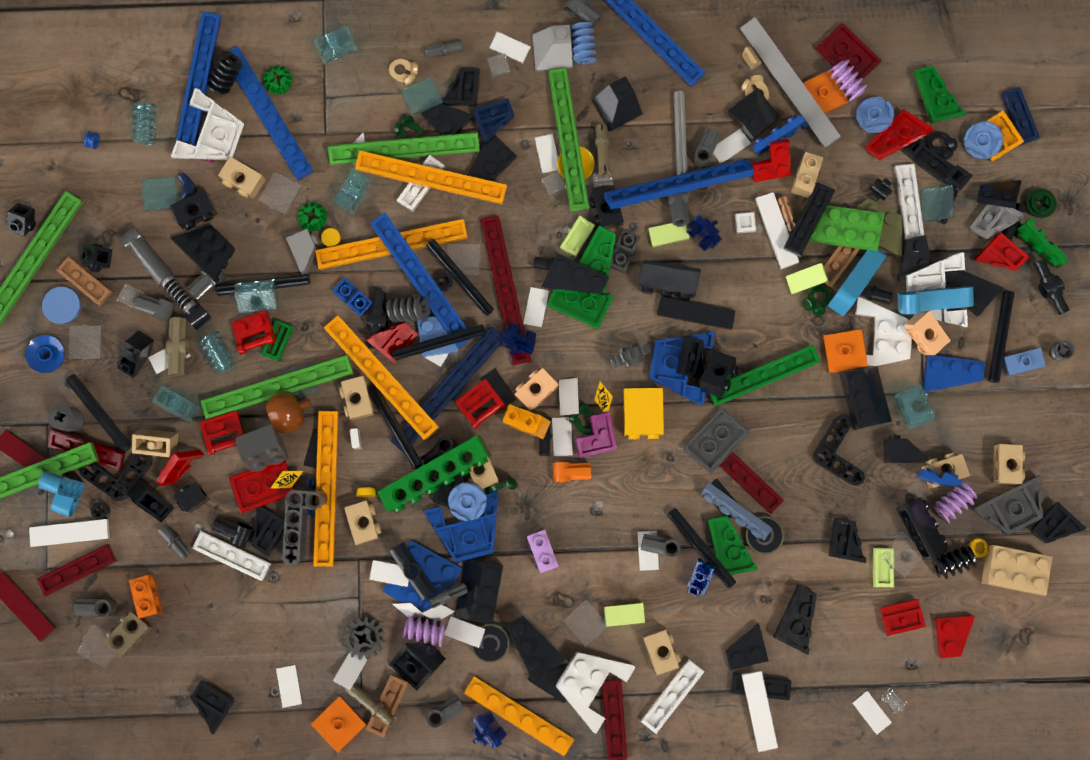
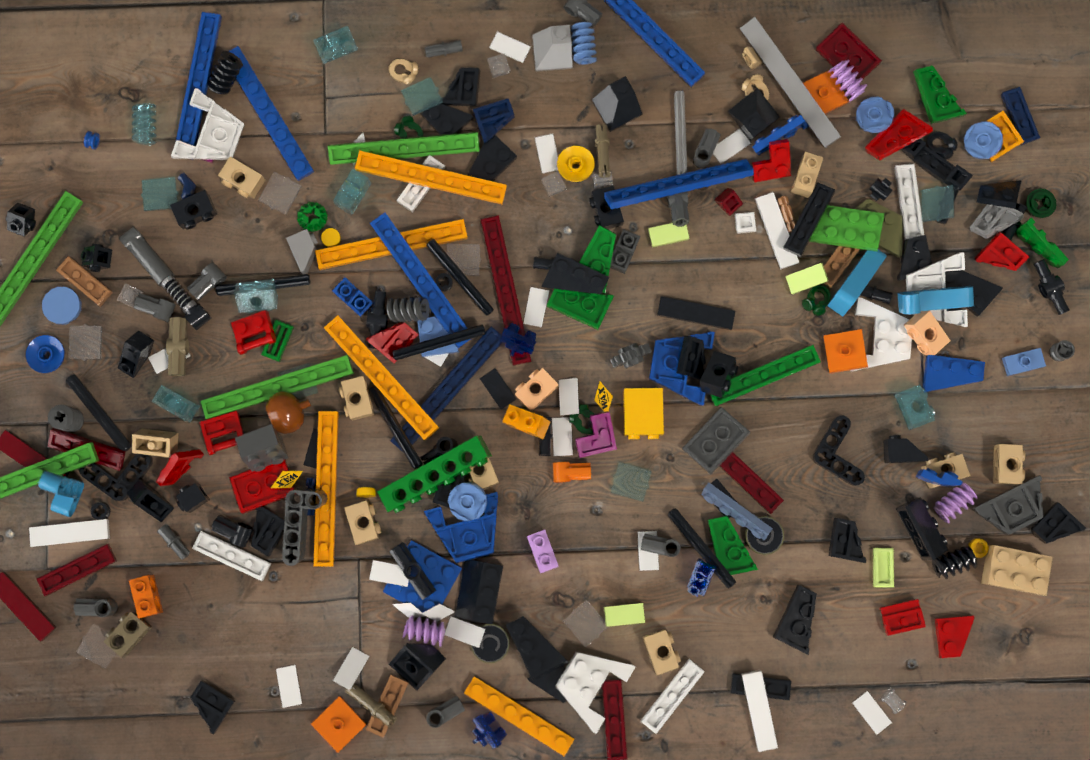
(206, 249): black wing -> none
(216, 354): clear light blue piece -> none
(286, 80): green gear -> none
(355, 438): white tile -> none
(374, 644): dark grey gear -> none
(447, 595): dark grey axle -> none
(476, 399): red plate -> none
(509, 482): dark green piece -> none
(568, 139): bright green tile -> none
(577, 236): yellowish green tile -> none
(631, 481): none -> clear light blue piece
(668, 279): black slope -> none
(706, 231): clear blue hips -> none
(729, 201): none -> dark red slope
(747, 650): black wing -> none
(865, 397): black slope -> none
(902, 555): clear piece -> none
(1001, 337): black axle -> none

